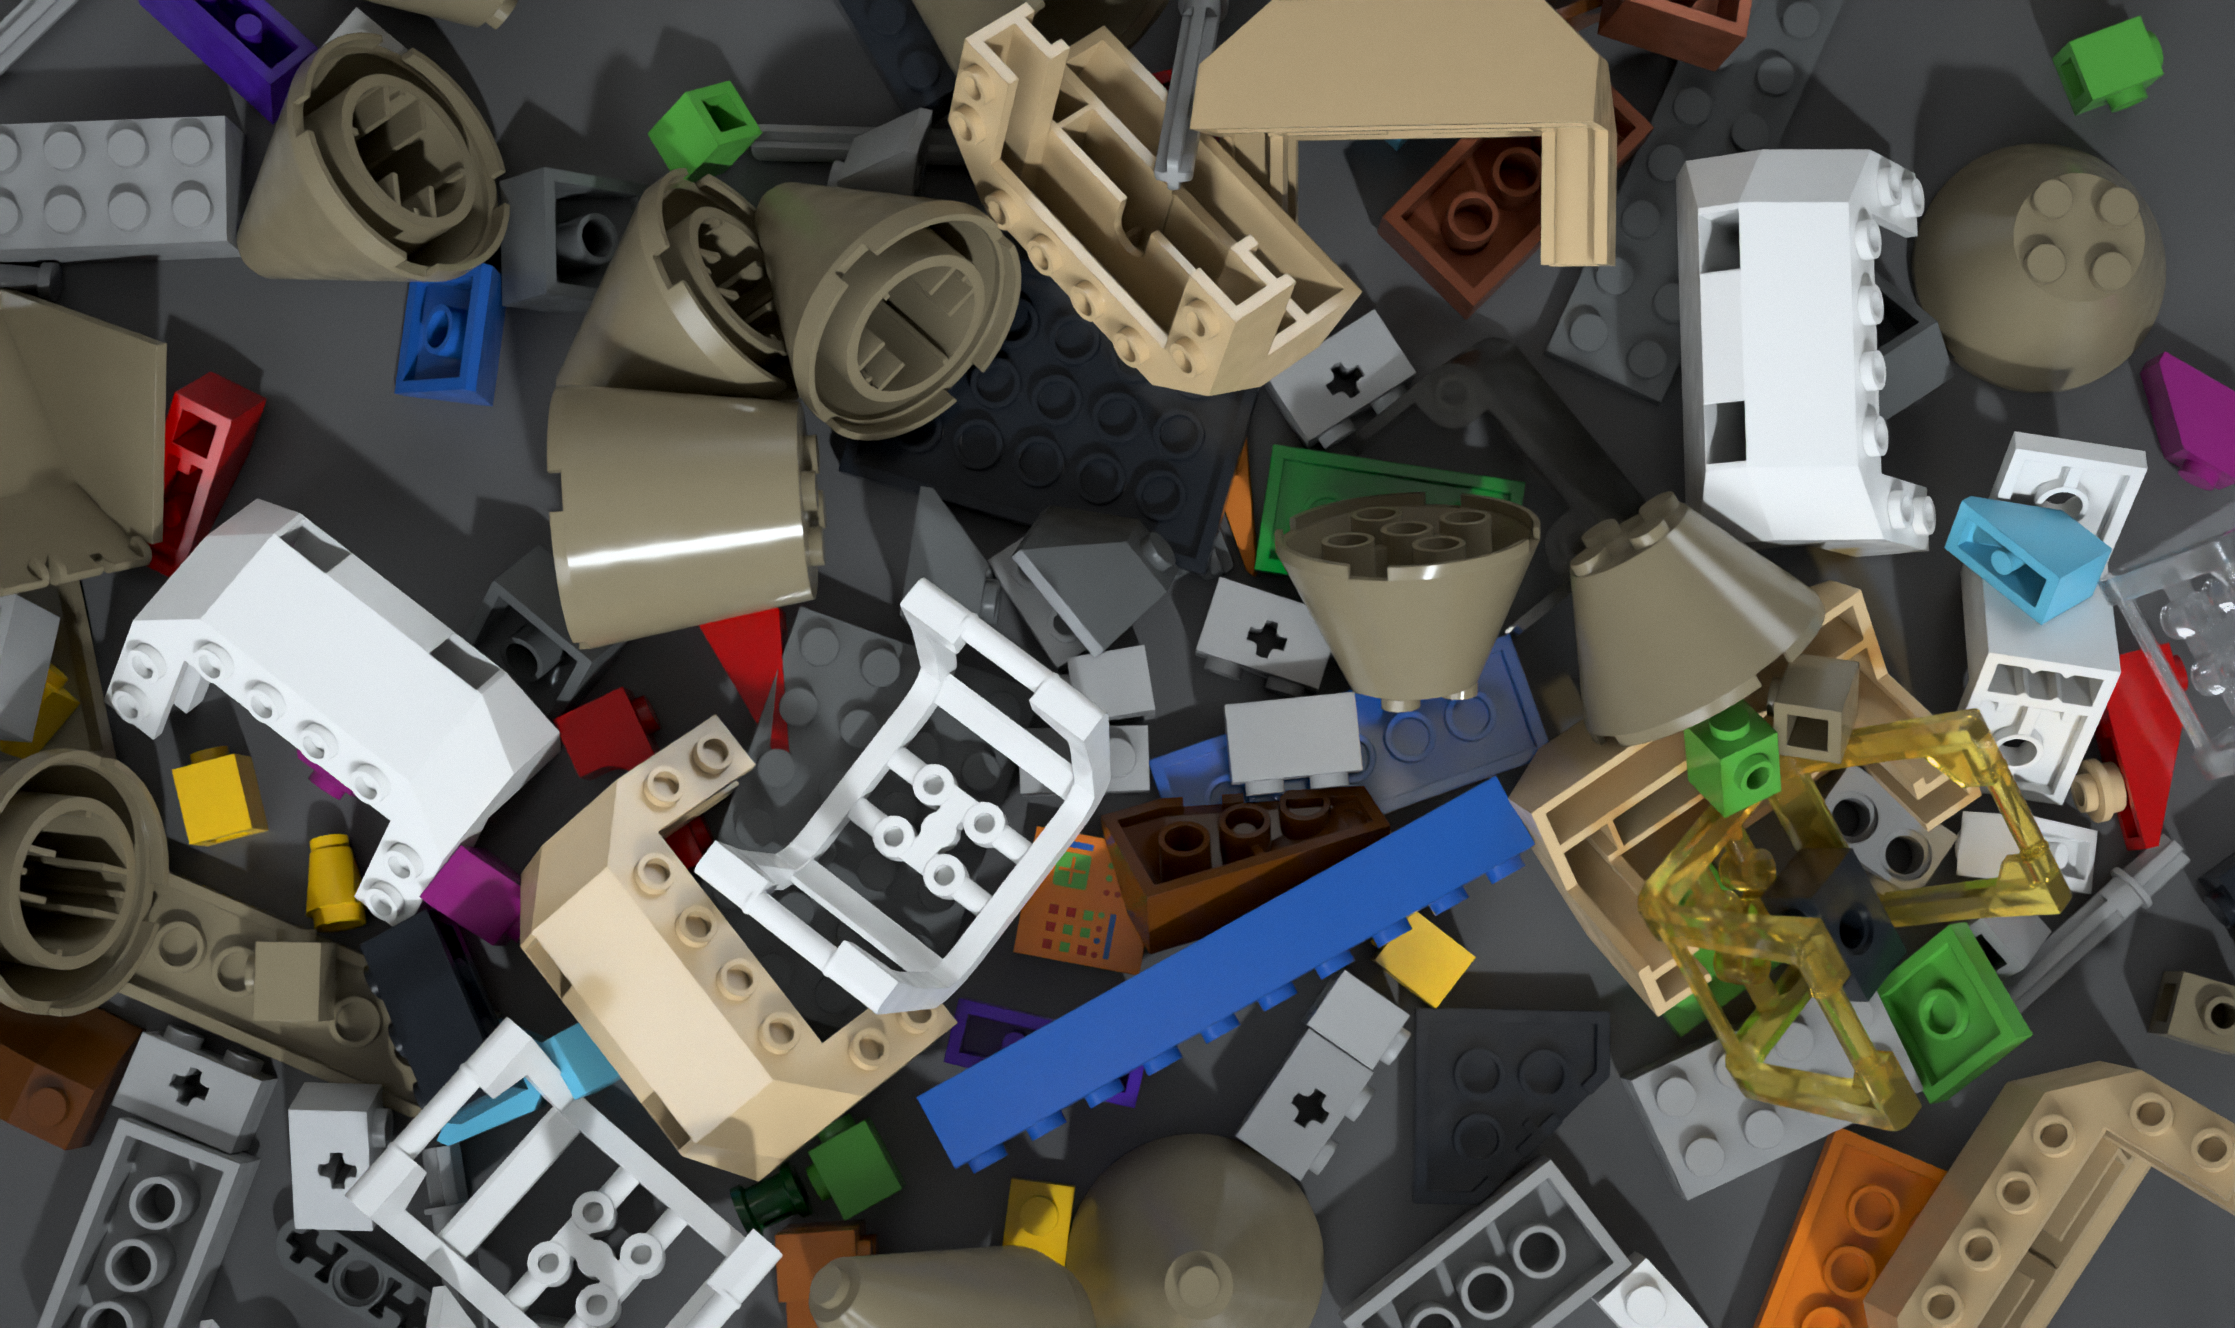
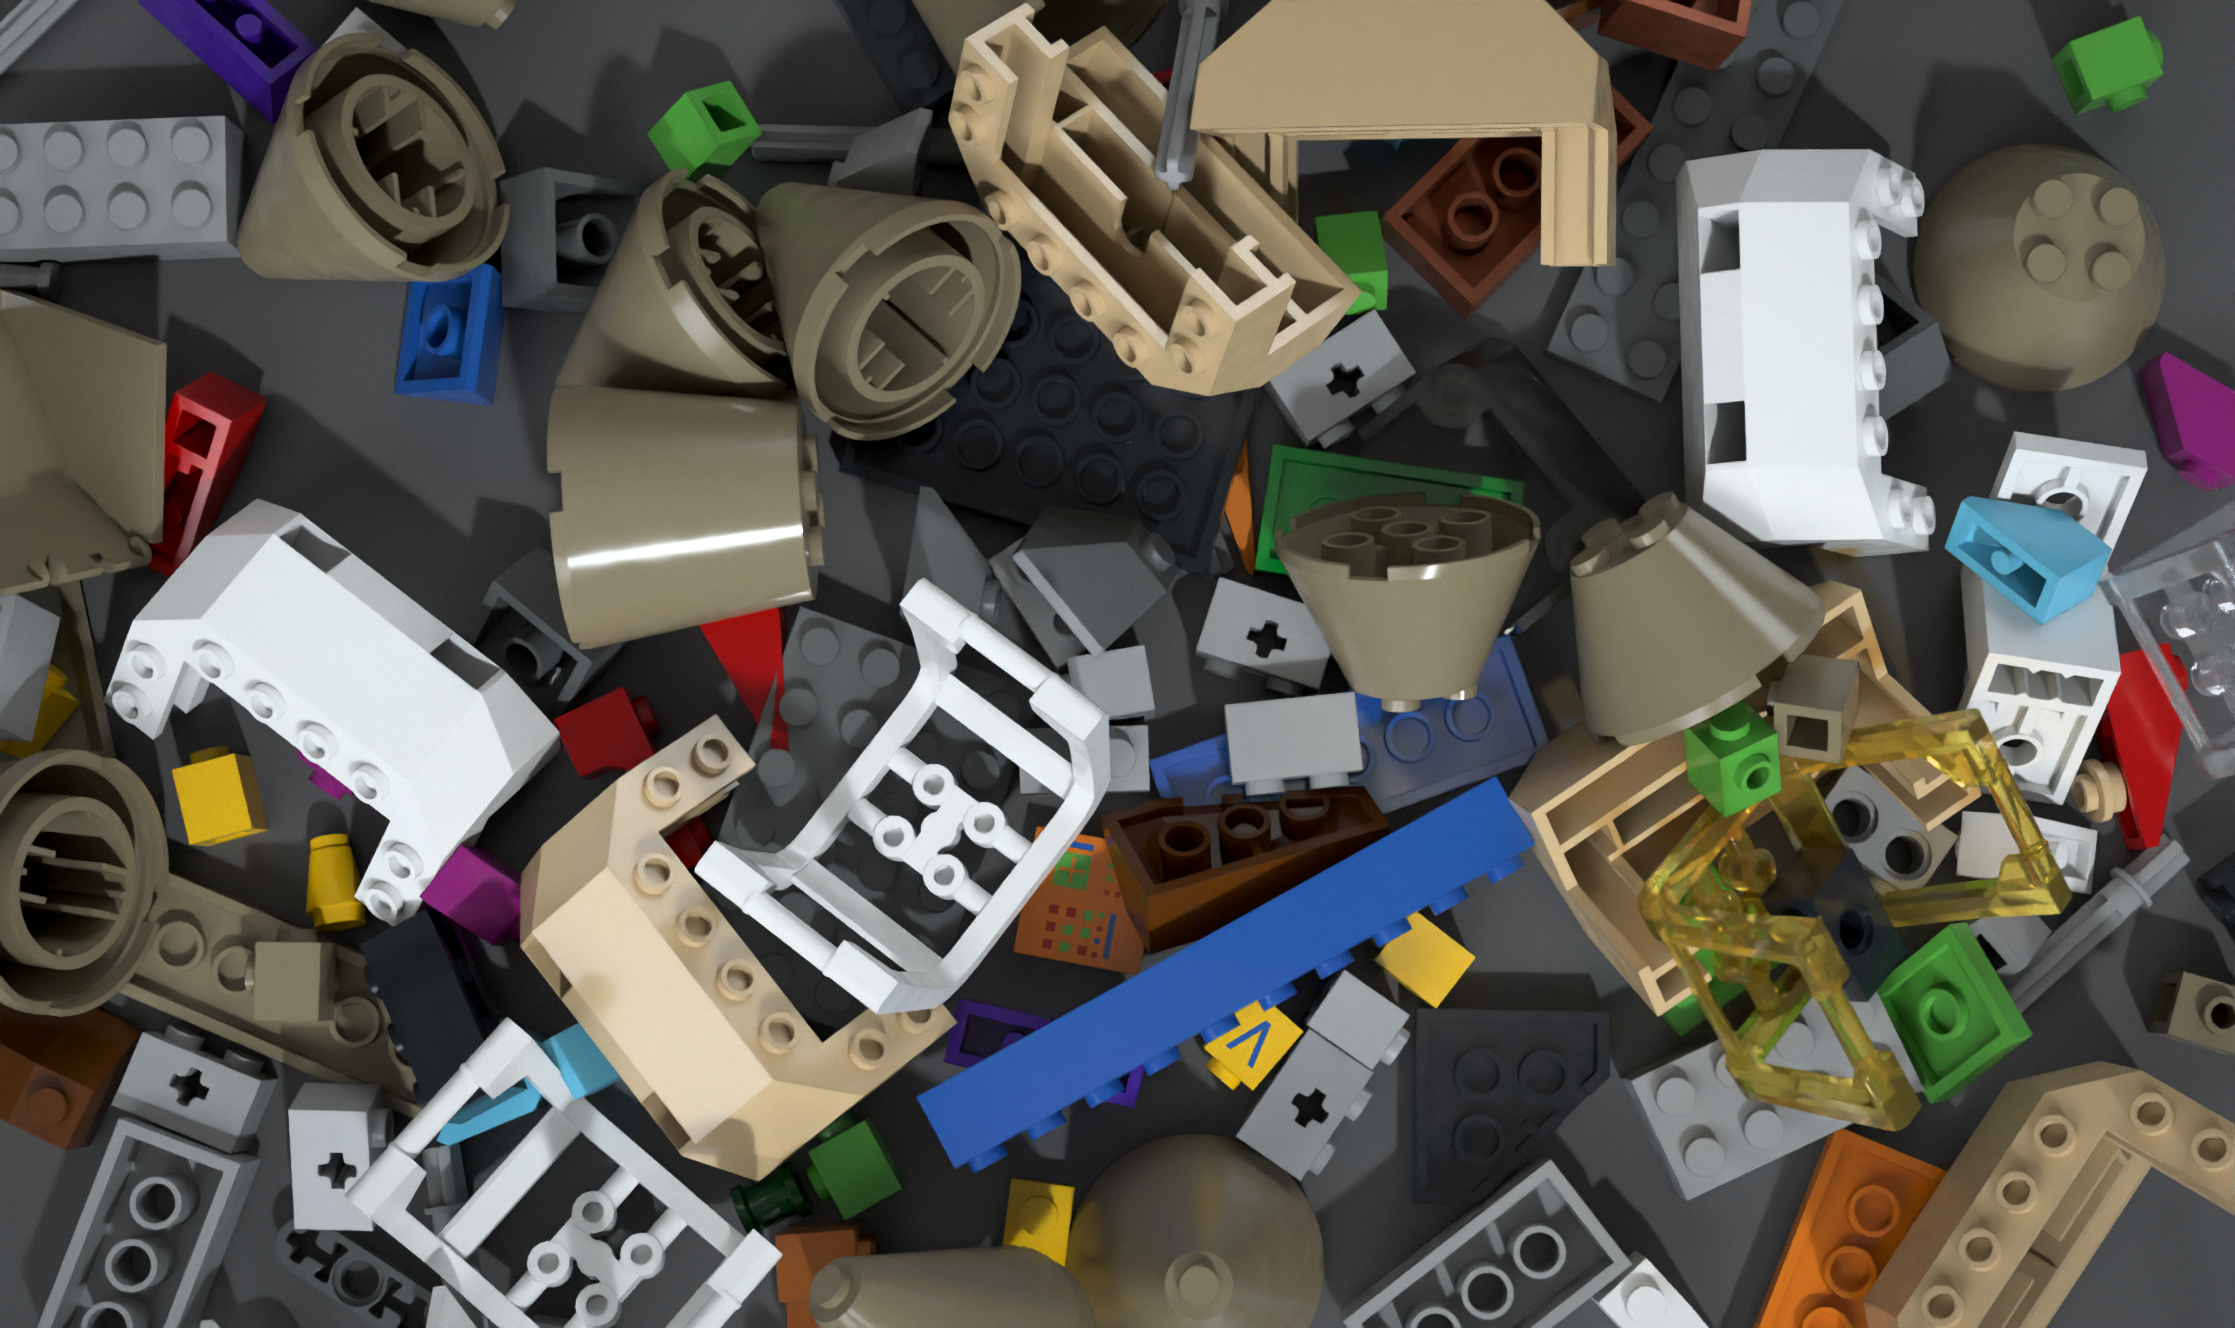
(1252, 1047): none -> yellow brick
(1358, 249): none -> bright green brick

